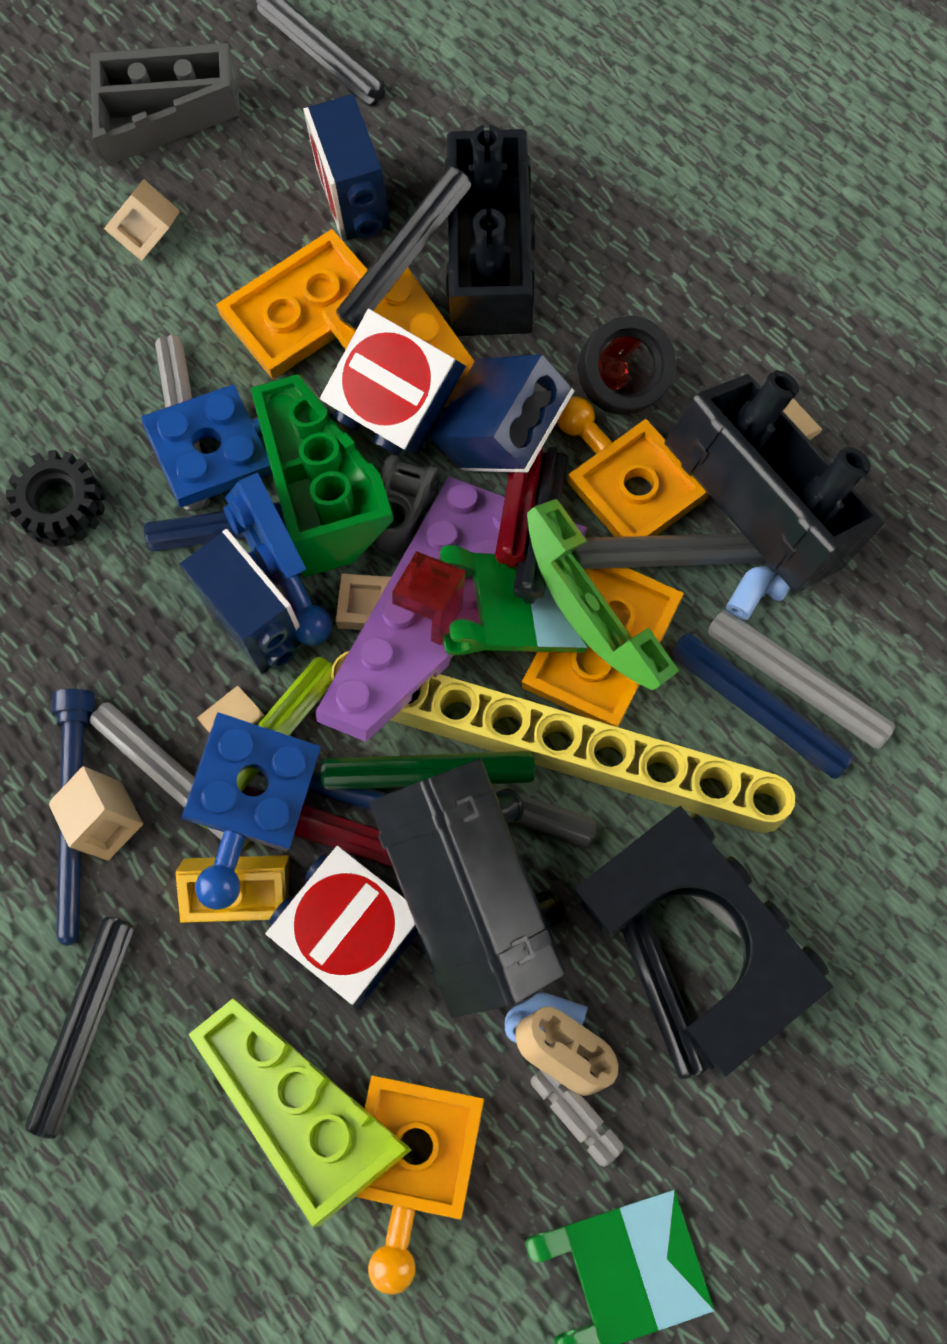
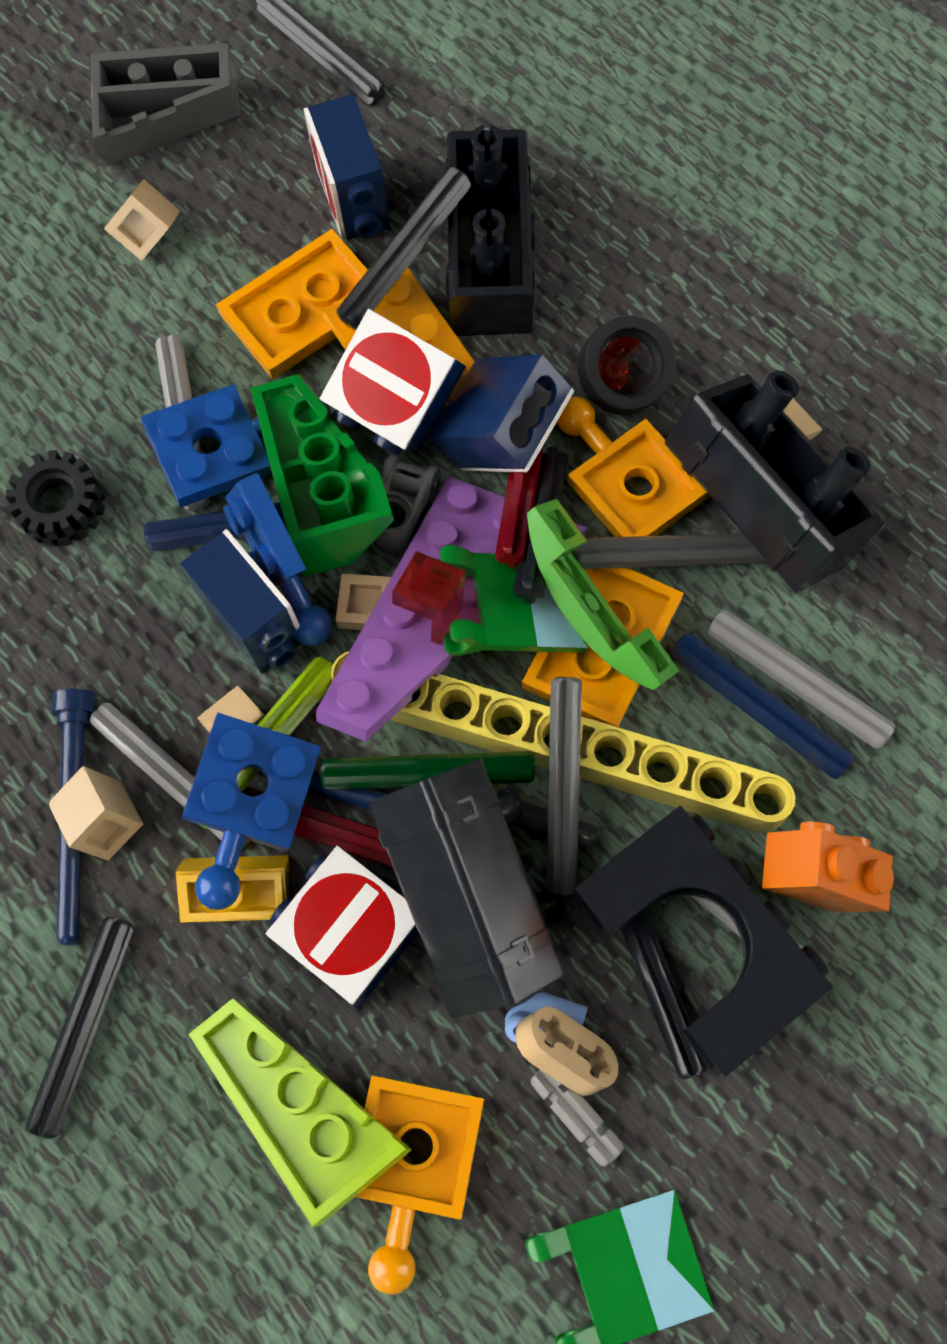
(563, 785): none -> dark grey axle
(753, 586): light blue arm -> none
(828, 869): none -> orange brick

